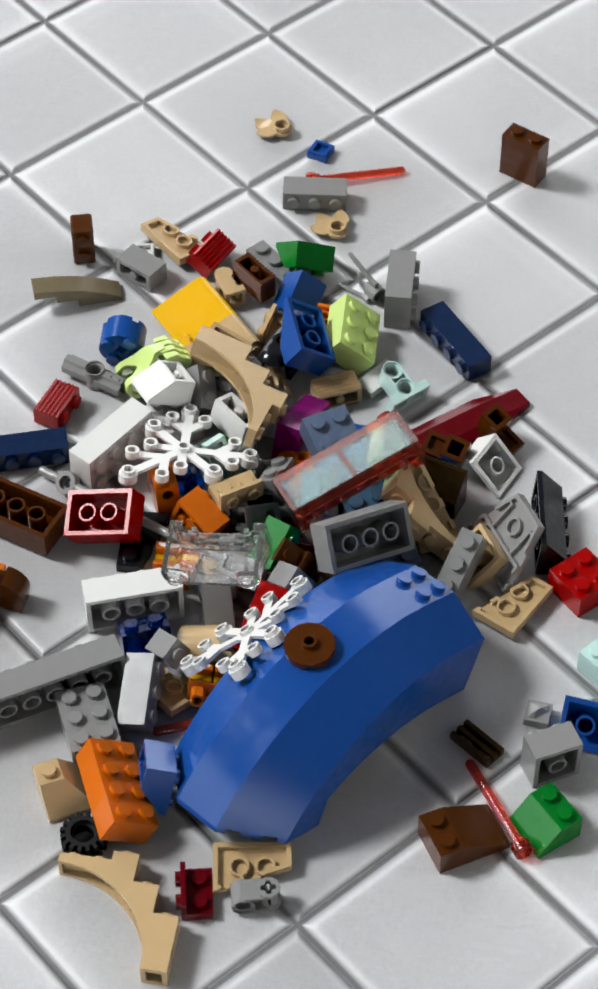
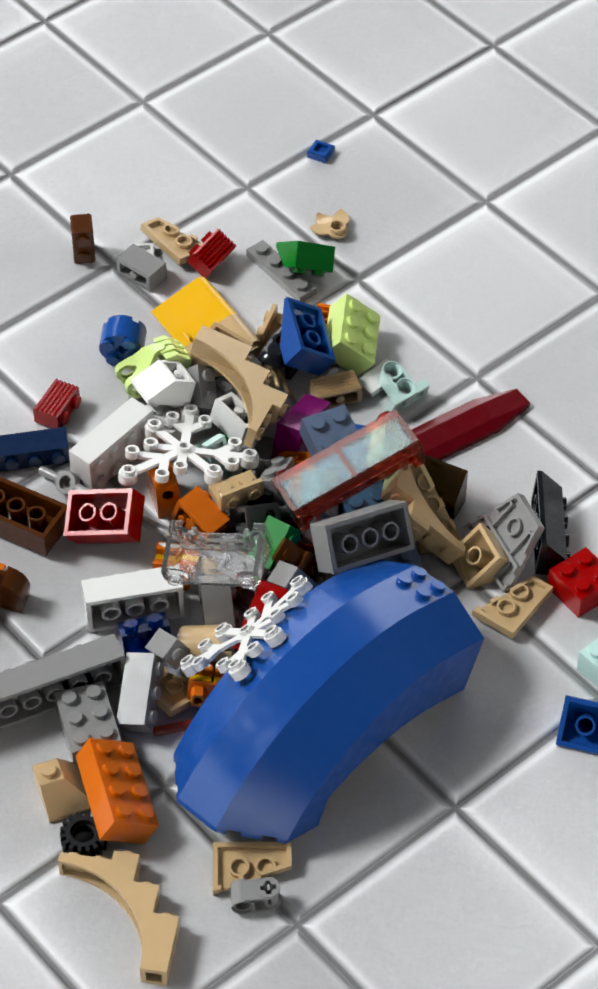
(71, 288): dark tan slope -> none
(94, 375): light grey piece -> none
(135, 555): black wing -> none
(158, 773): blue slope -> none
(190, 480): clear blue head -> none
(196, 893): dark red bracket -> none
(227, 287): tan leg -> none
(254, 277): reddish brown brick -> none
(276, 126): tan plate -> none
(301, 287): blue slope -> none
(313, 655): reddish brown plate -> none
(314, 193): light grey brick -> none
(362, 174): clear red piece -> none
(372, 289): light grey plant -> none
(400, 289): light grey brick -> none
(447, 449): reddish brown brick -> none
(455, 341): dark blue brick -> none
(460, 835): reddish brown slope -> none
(462, 561): light grey brick -> none
(479, 740): dark brown tile -> none
(493, 463): white slope -> none
(498, 421): reddish brown brick -> none
(520, 845): clear red piece -> none
(524, 155): reddish brown brick -> none
(538, 714): light grey tile -> none
(547, 820): green slope -> none
(551, 753): light grey brick -> none

